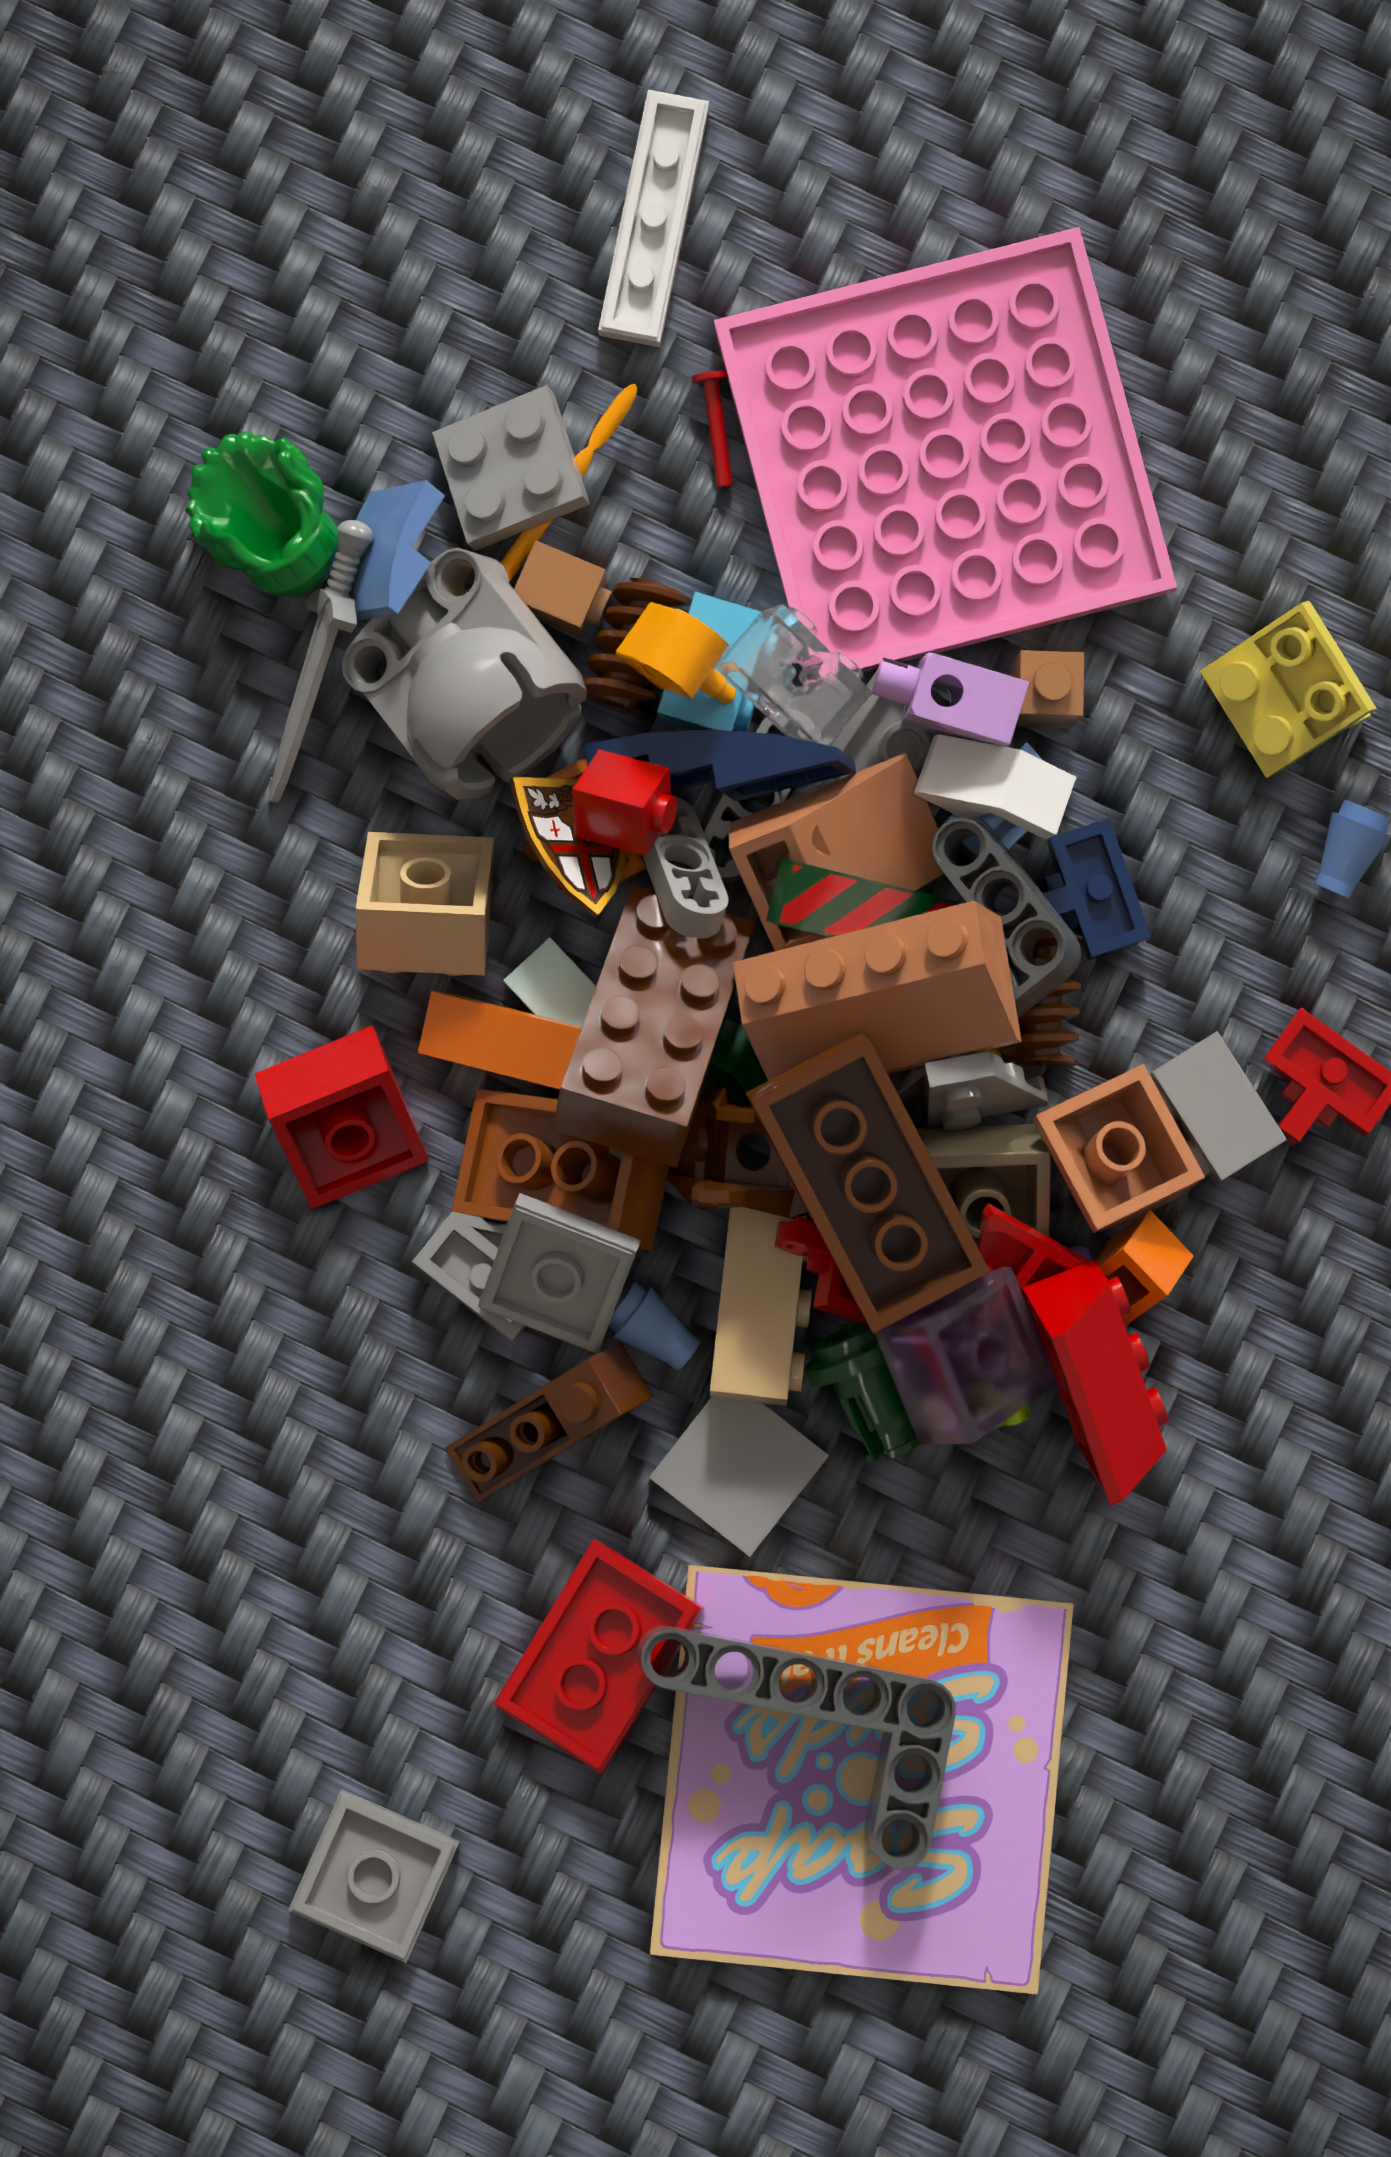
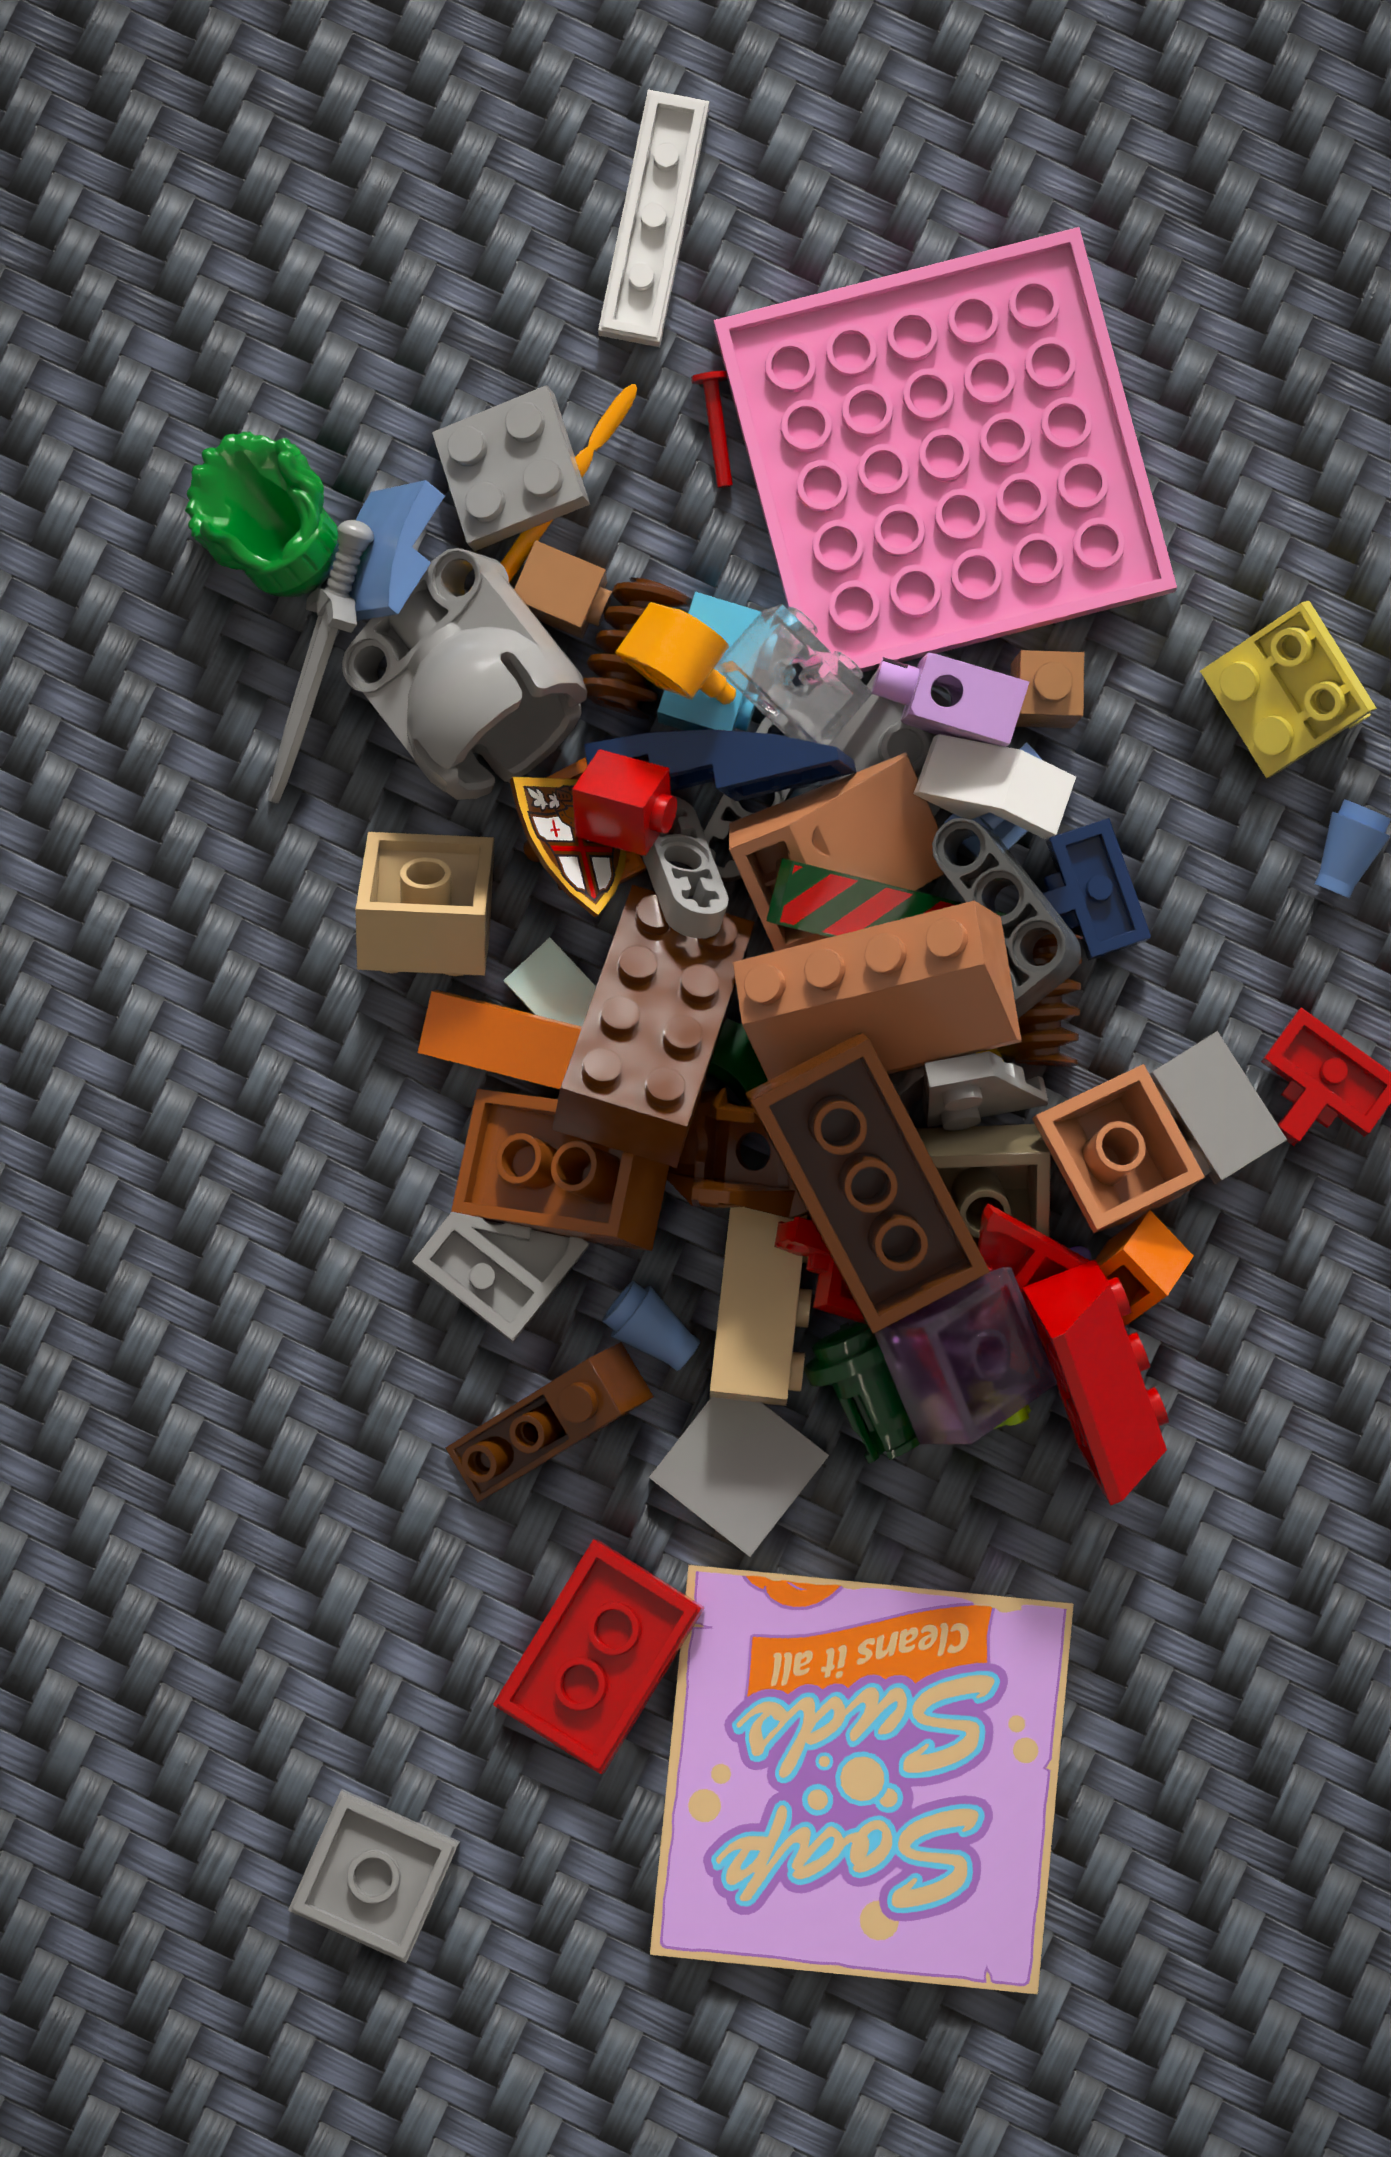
(341, 1117): red slope -> none
(558, 1273): light grey tile -> none
(825, 1702): dark grey beam -> none

